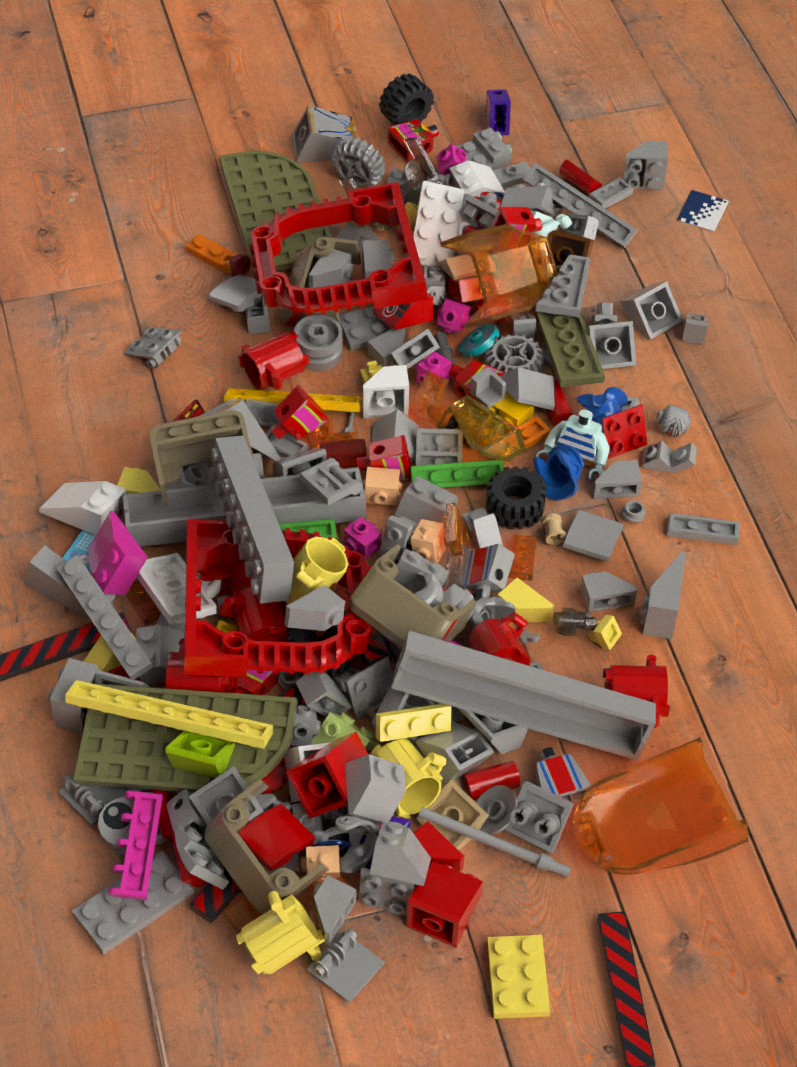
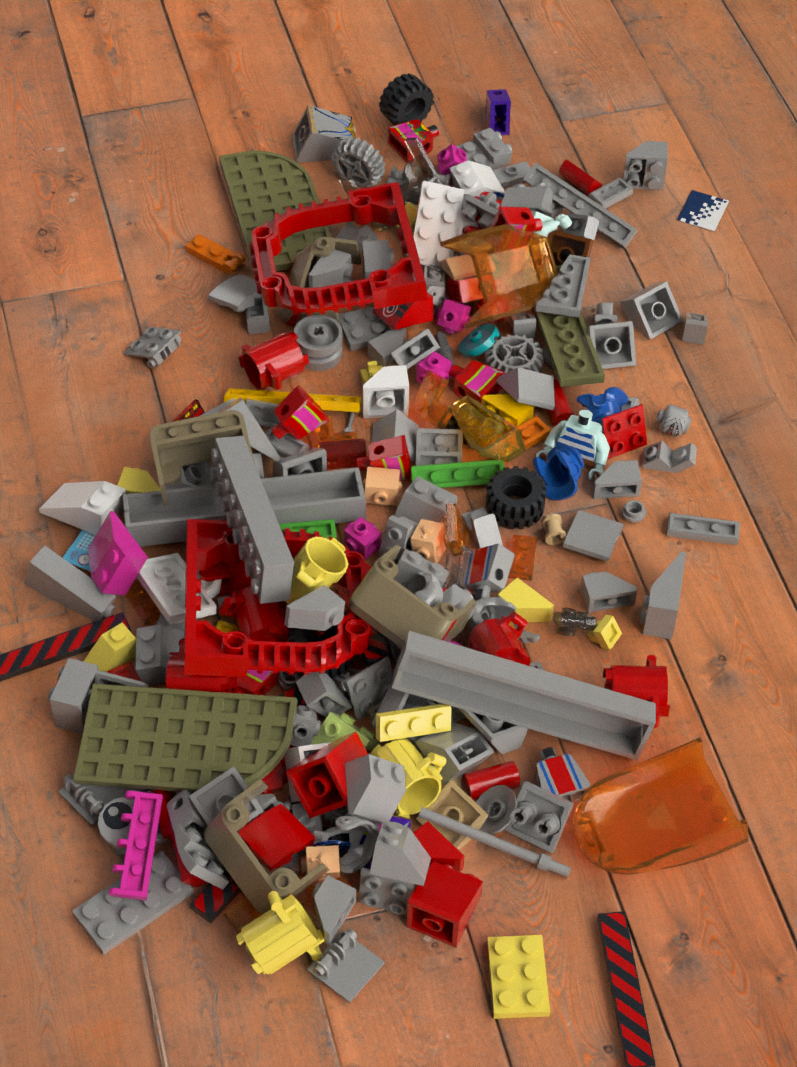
(105, 617): light grey plate -> none
(169, 714): light yellow plate -> none
(200, 753): lime slope -> none
(240, 264): dark red tile -> none
(326, 486): light grey plate -> none
(487, 387): light grey panel -> none

